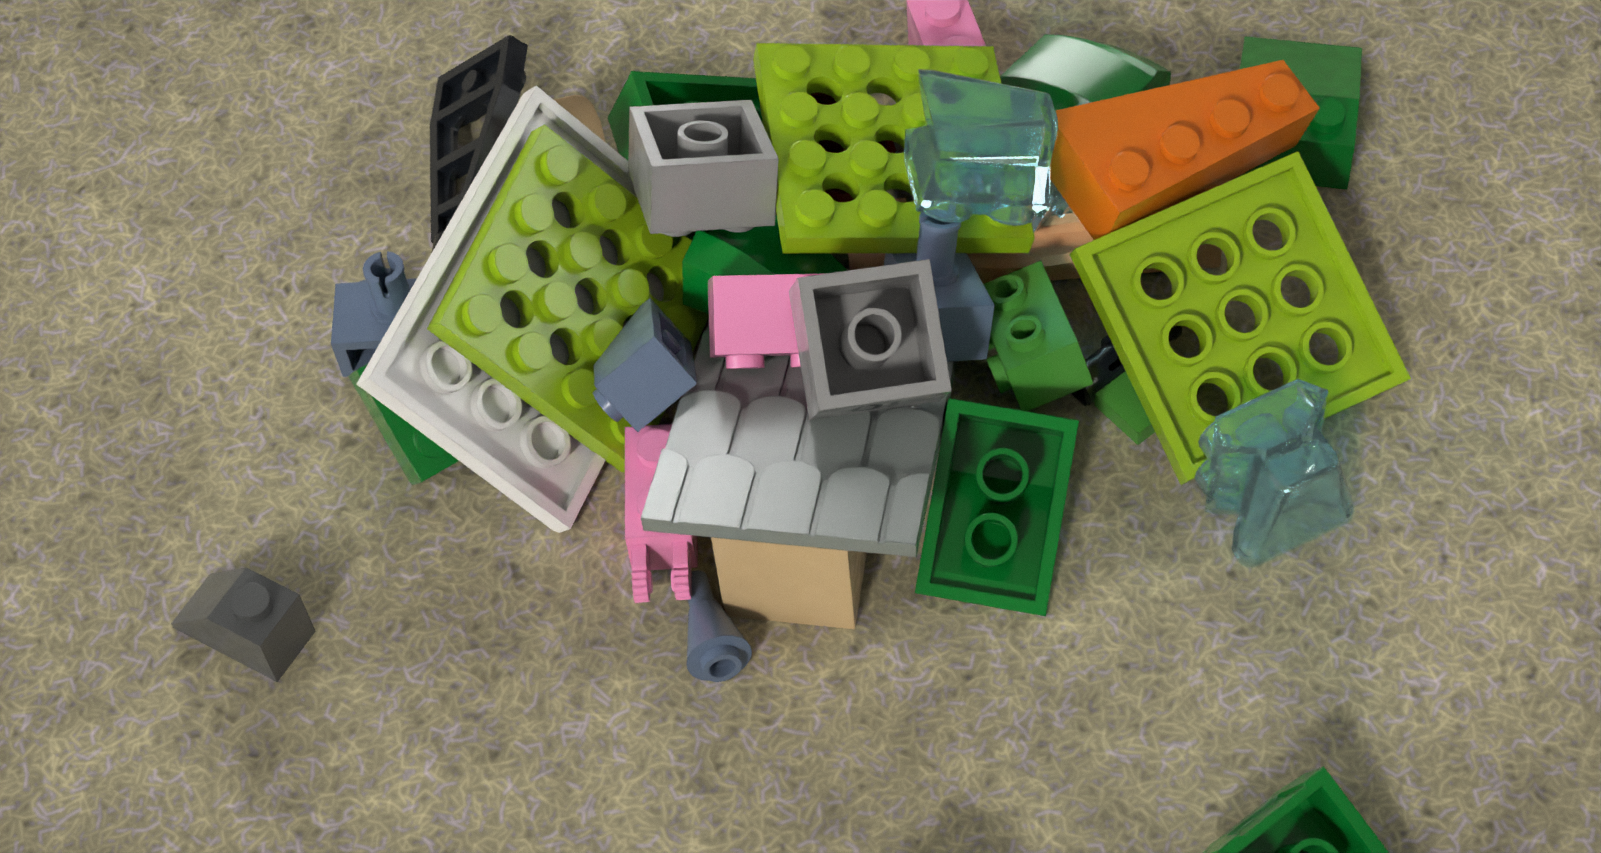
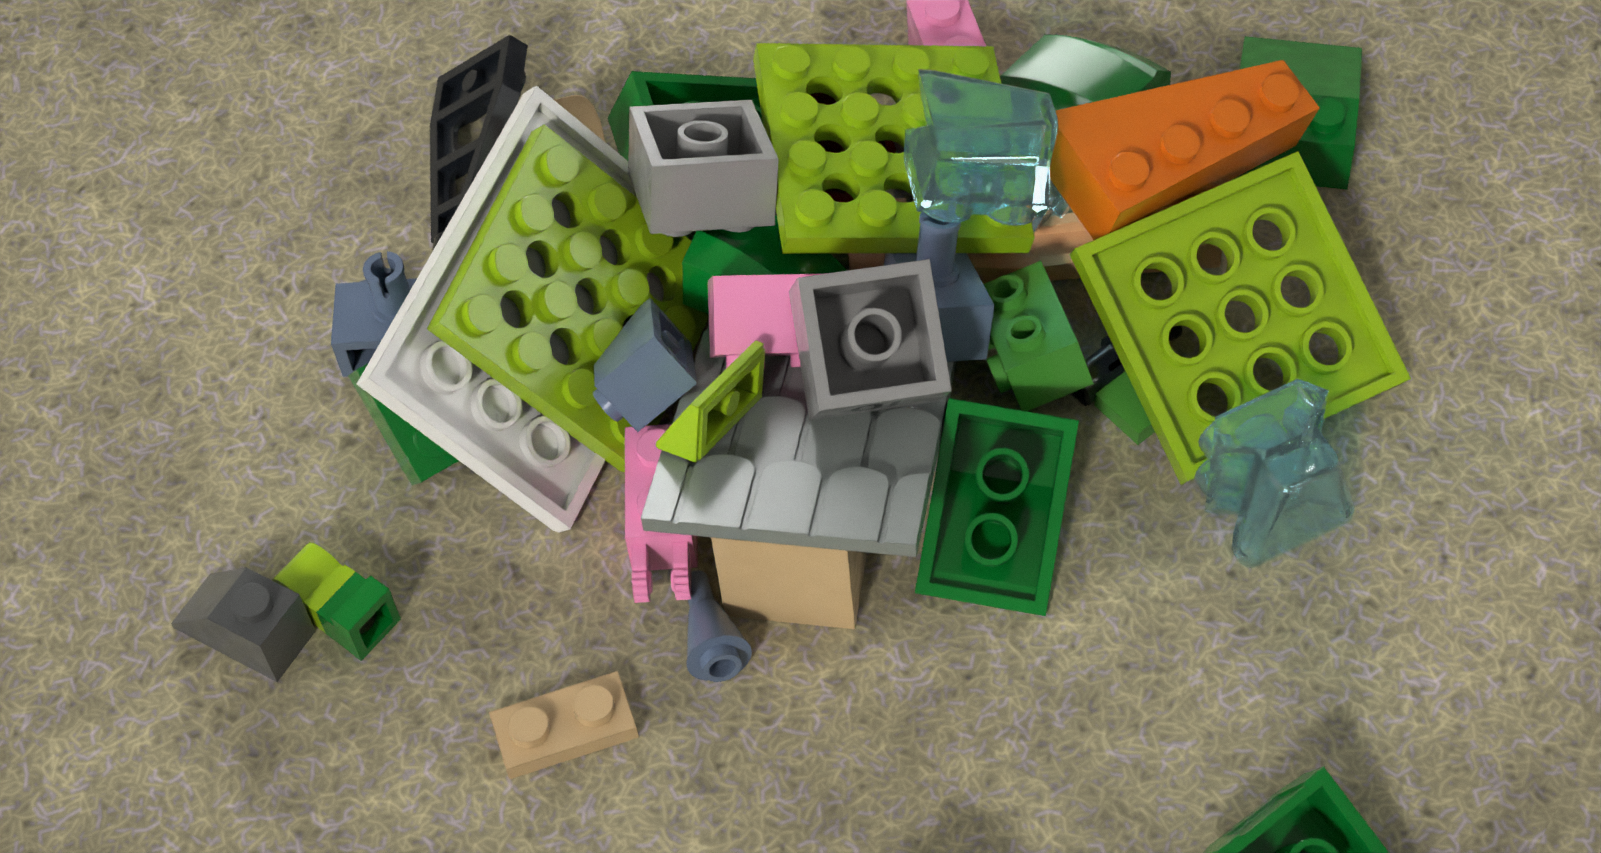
(340, 599): none -> leg
(563, 725): none -> tan plate
(717, 407): none -> lime slope

